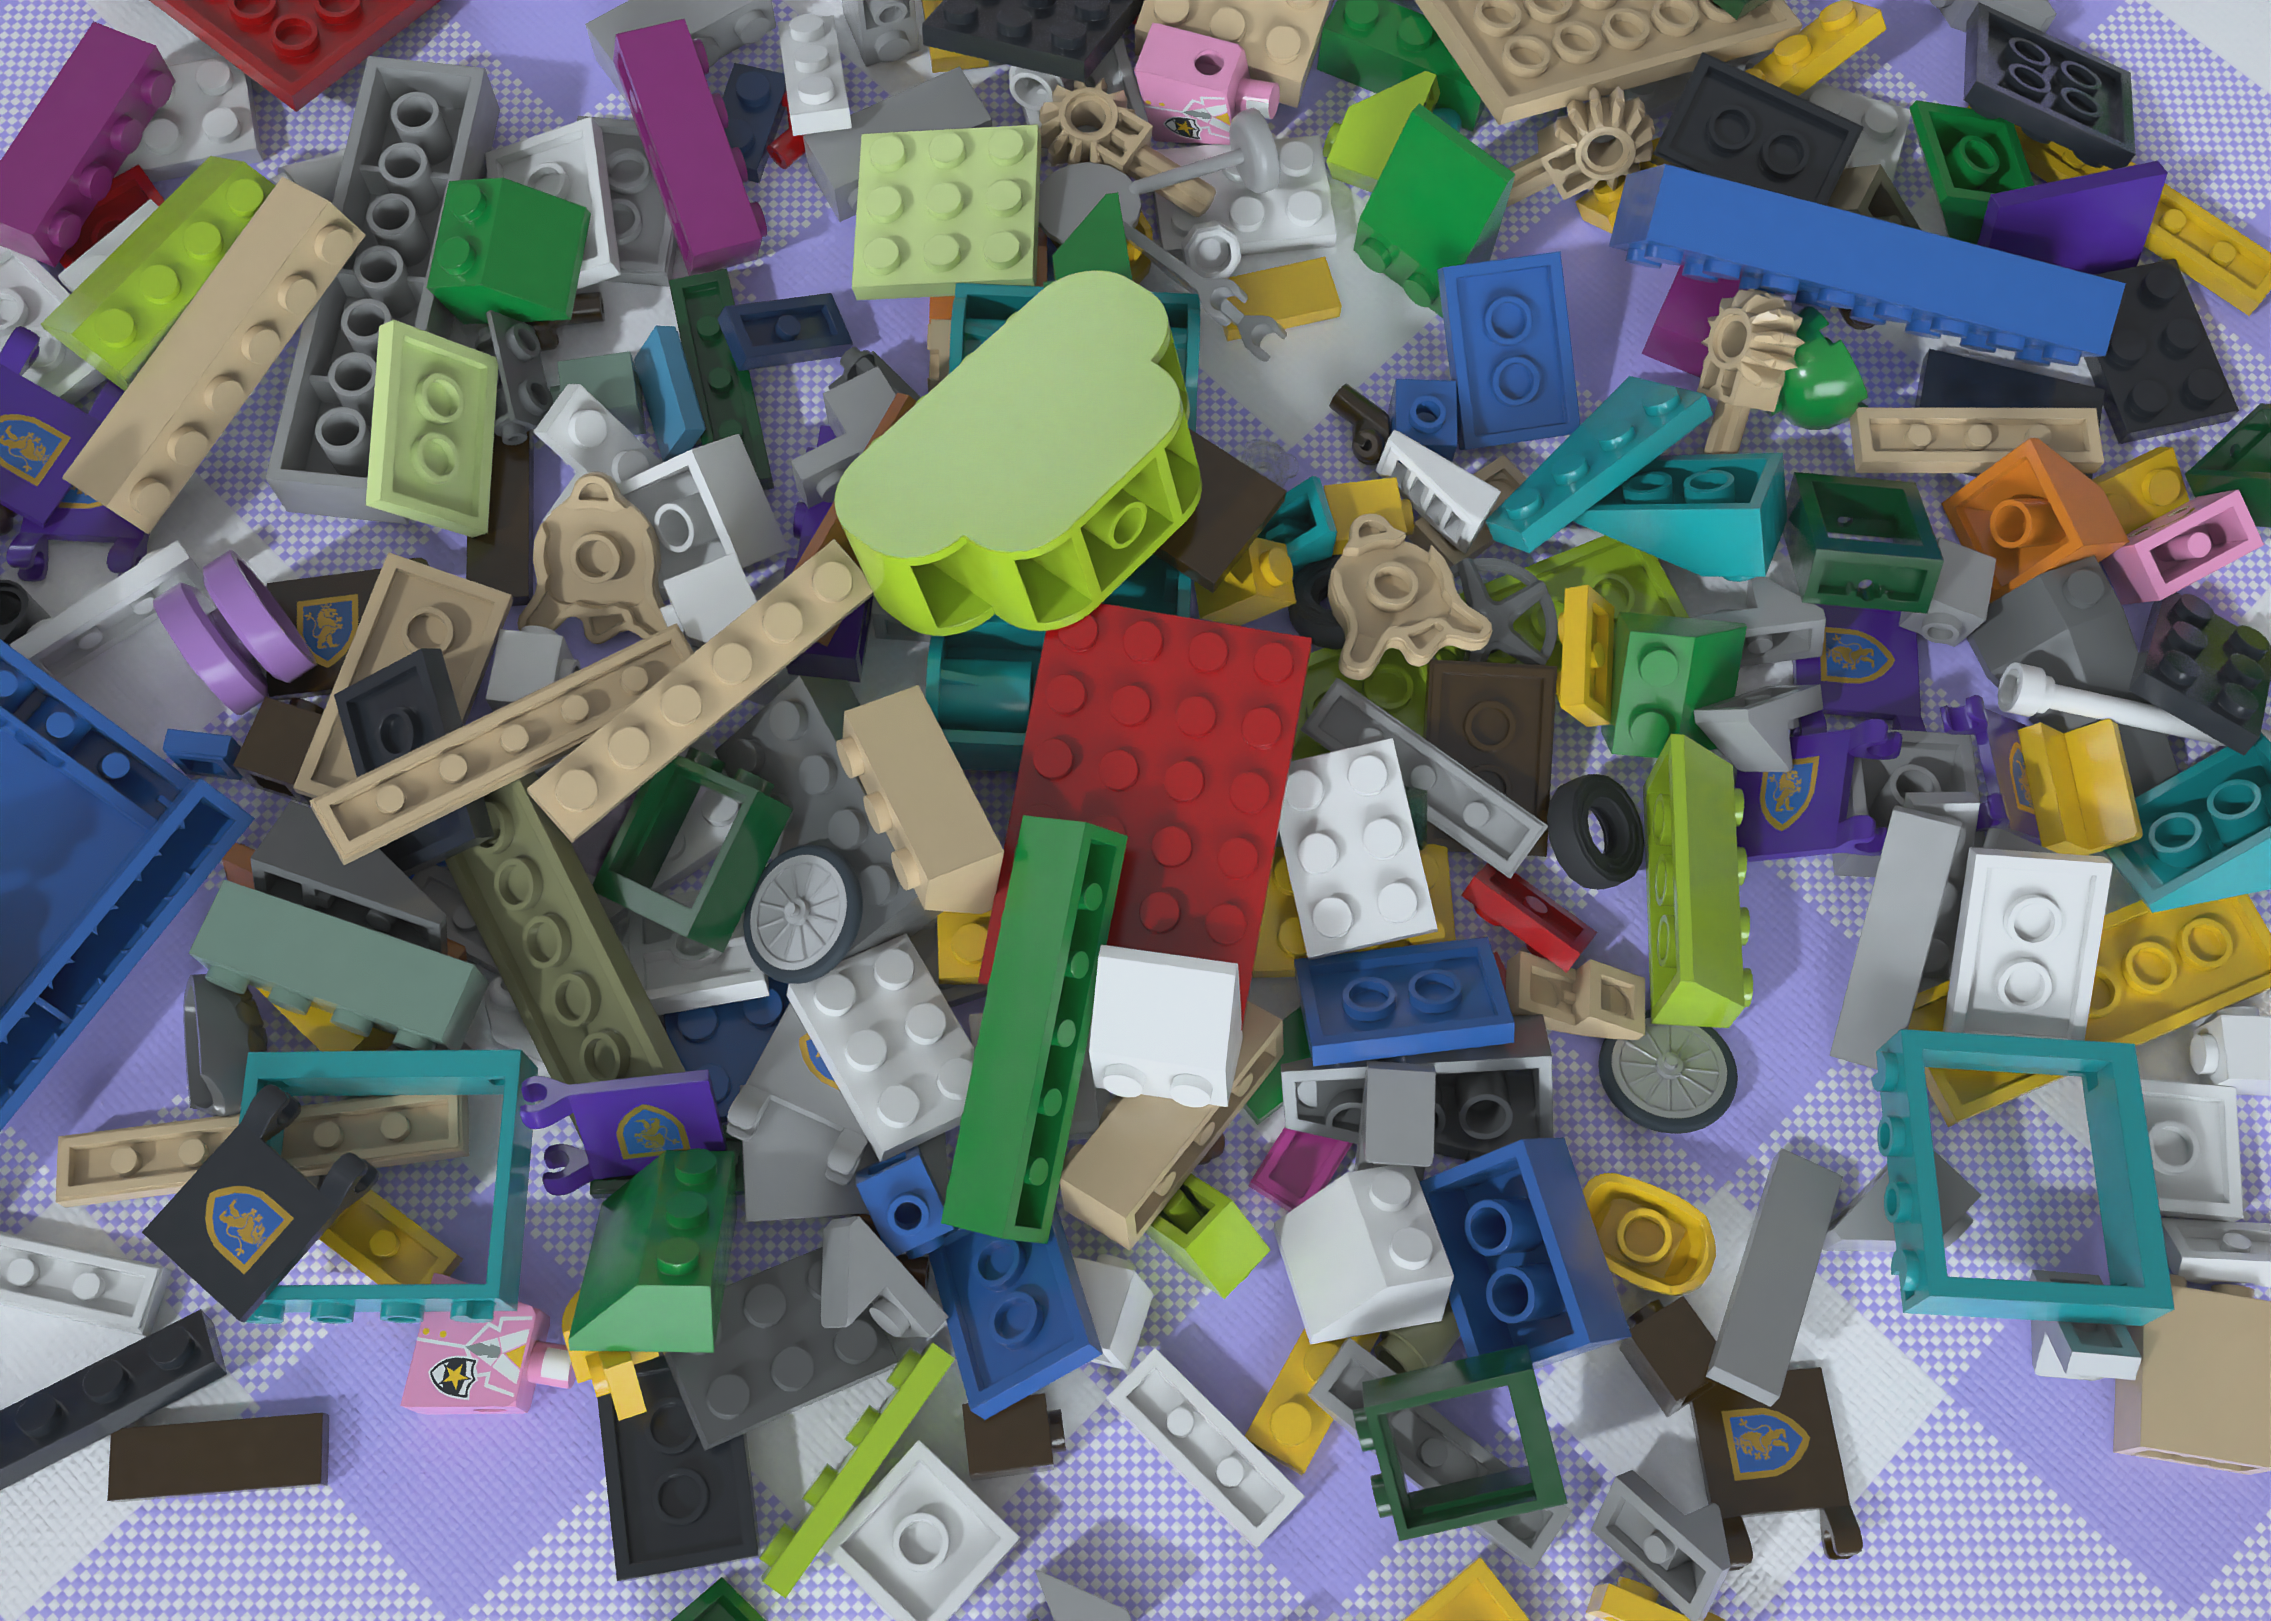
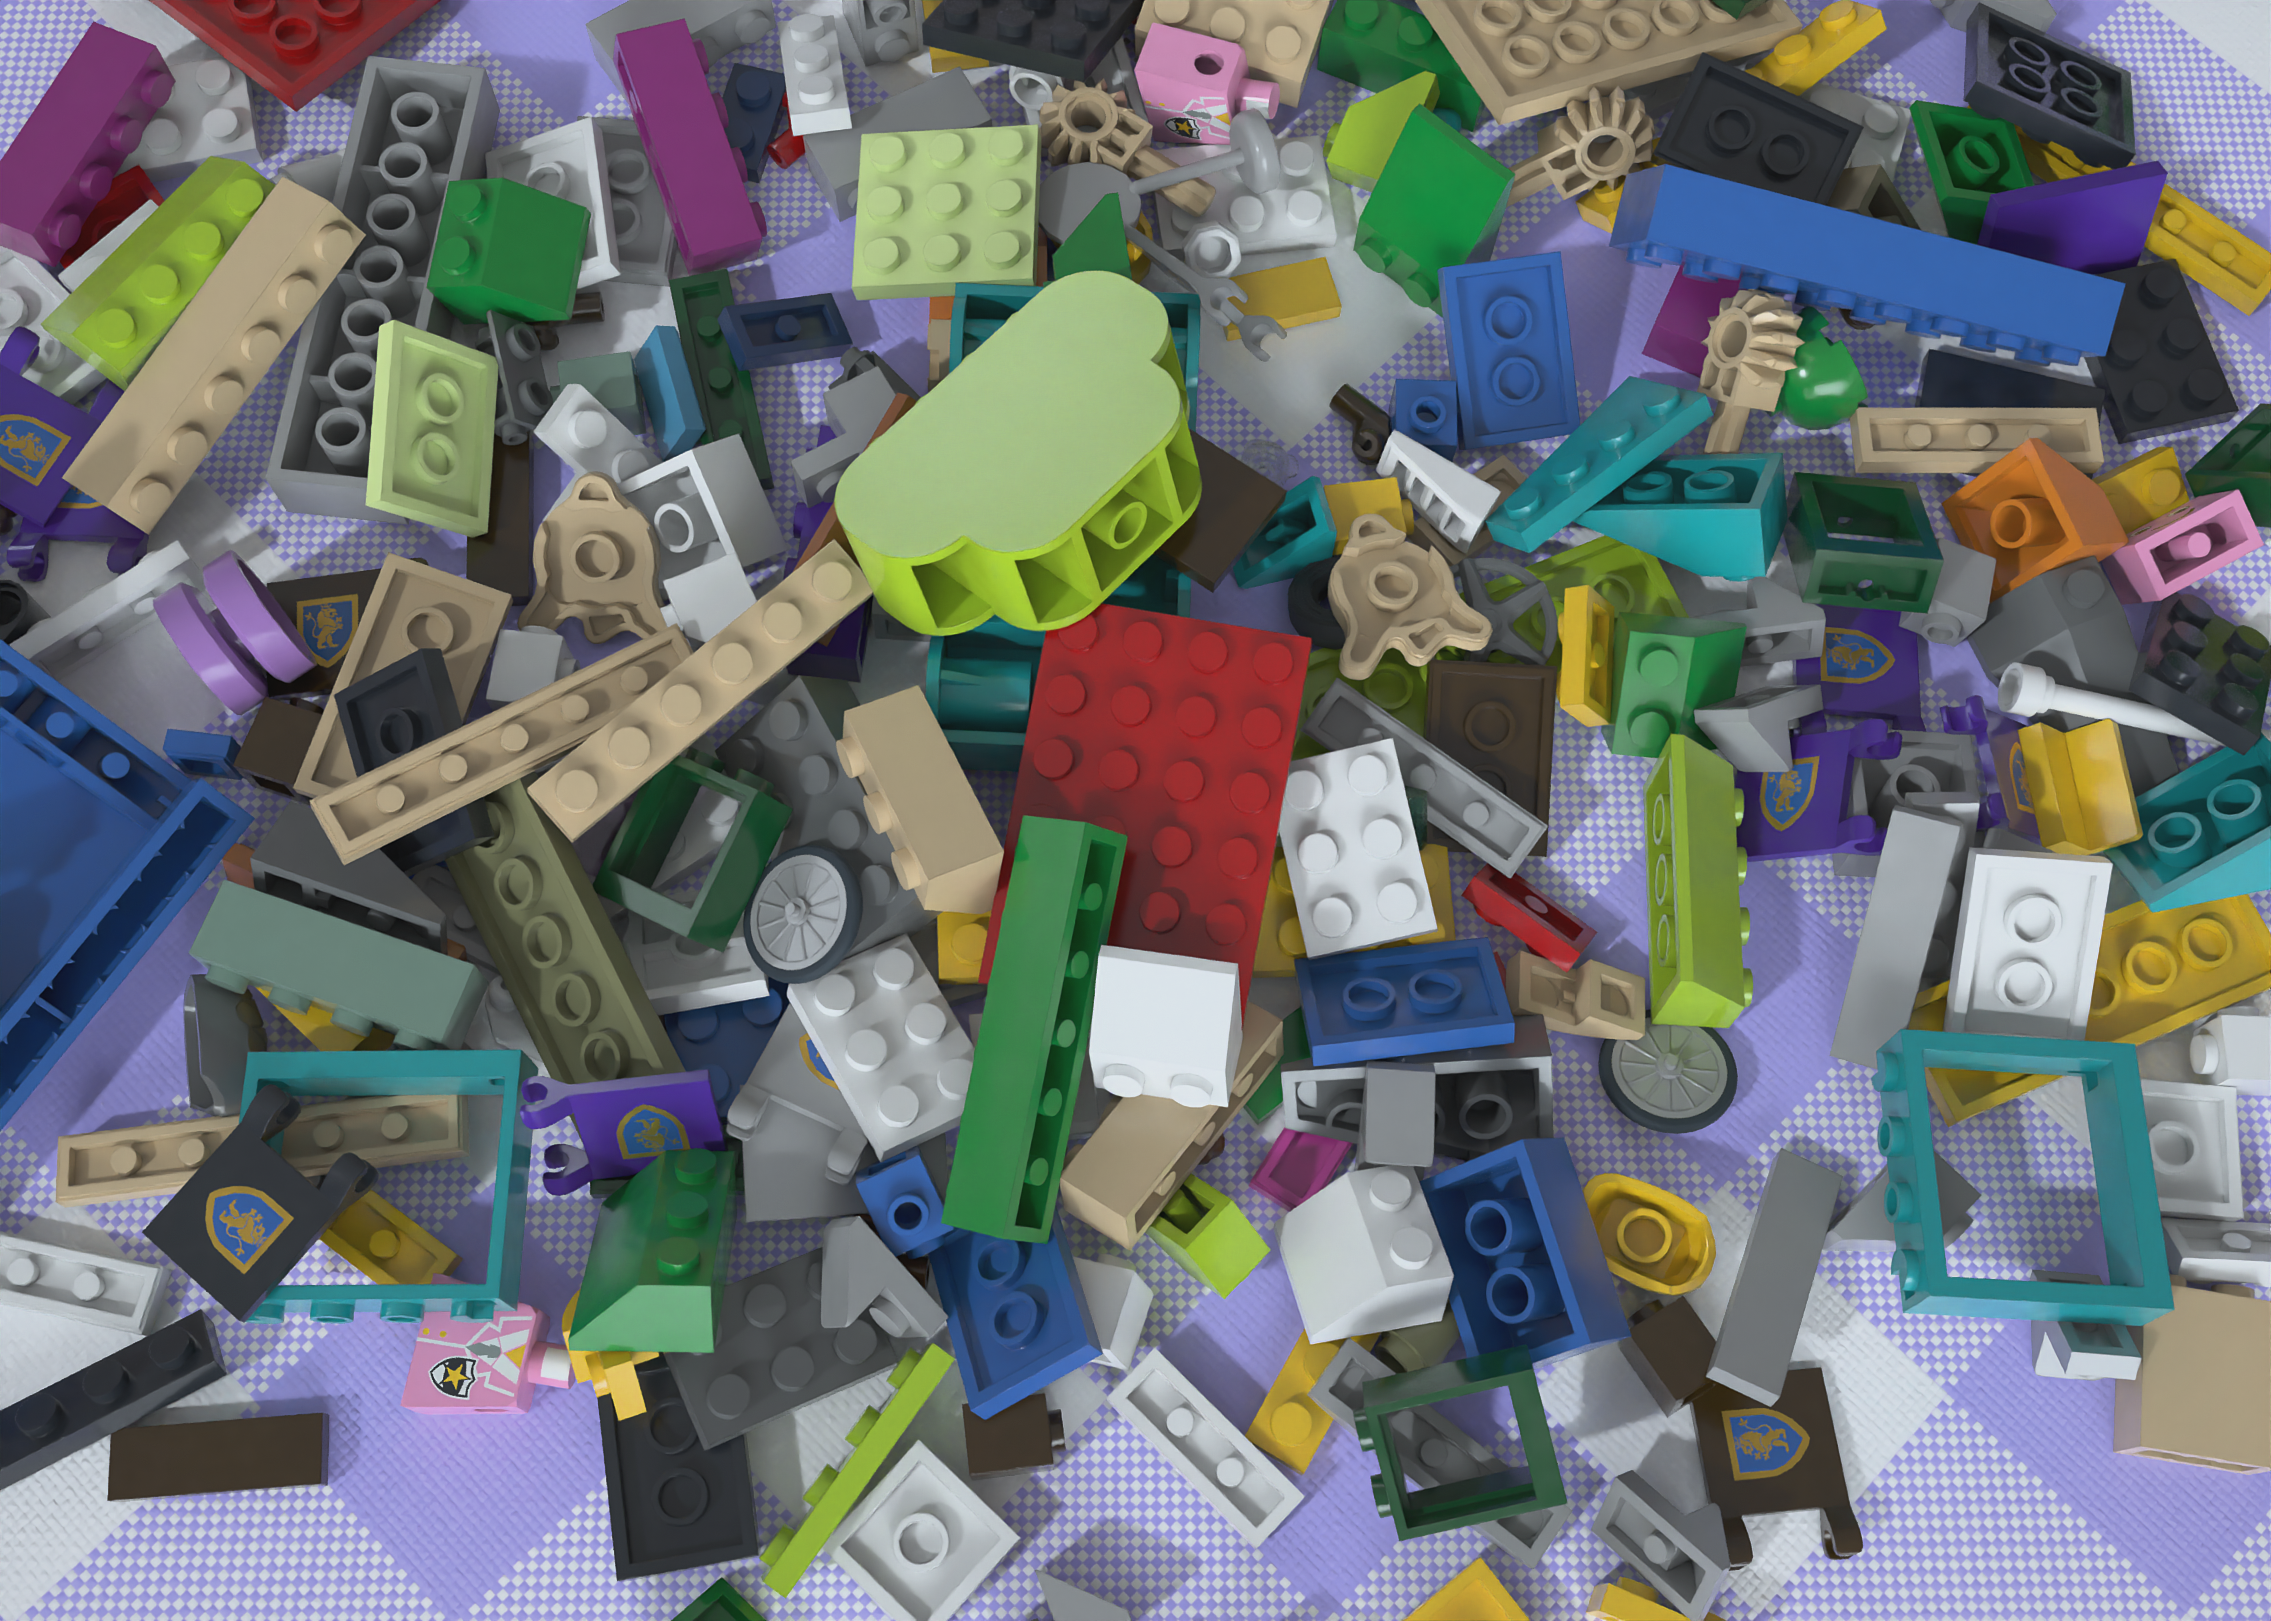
(1253, 587): yellow brick -> none
(1572, 839): black tyre -> none

